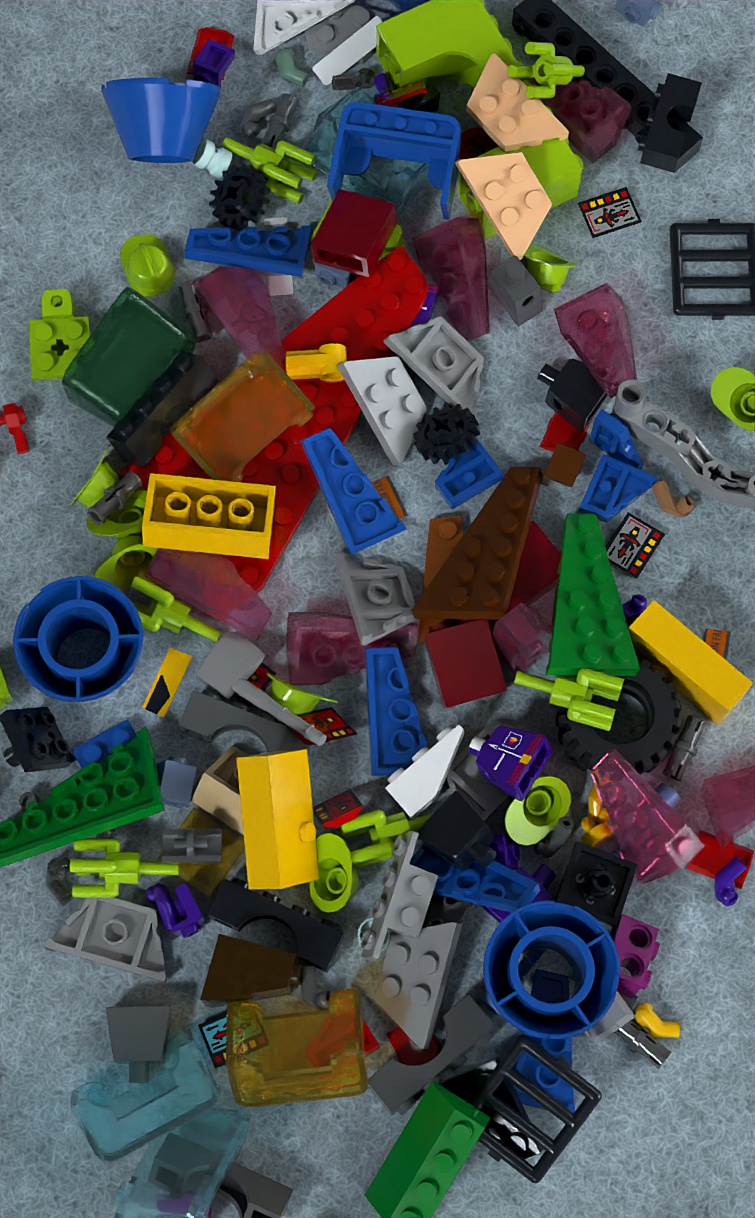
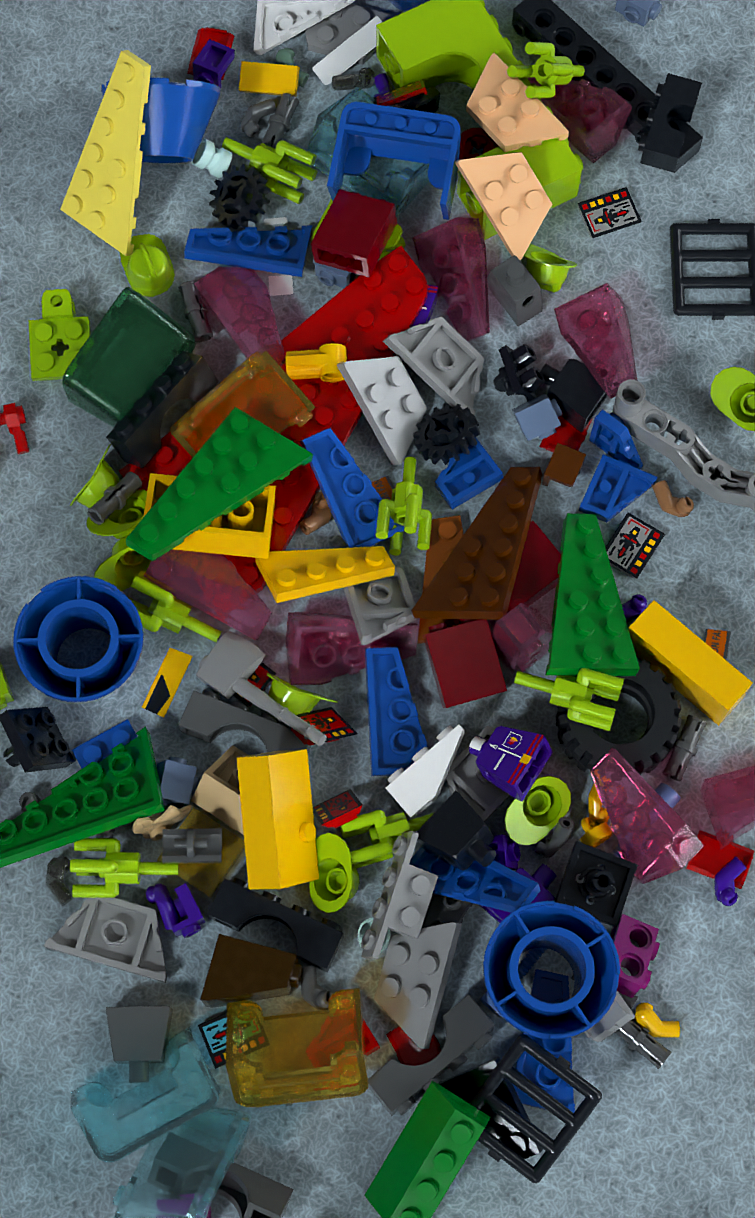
(111, 161): none -> light yellow wing
(153, 826): none -> tan plate
(222, 476): none -> green wing
(268, 78): none -> yellow tile
(319, 516): none -> medium nougat arm
(320, 570): none -> yellow wing
(405, 511): none -> lime plant
(514, 376): none -> black hips
(538, 417): none -> sand blue brick

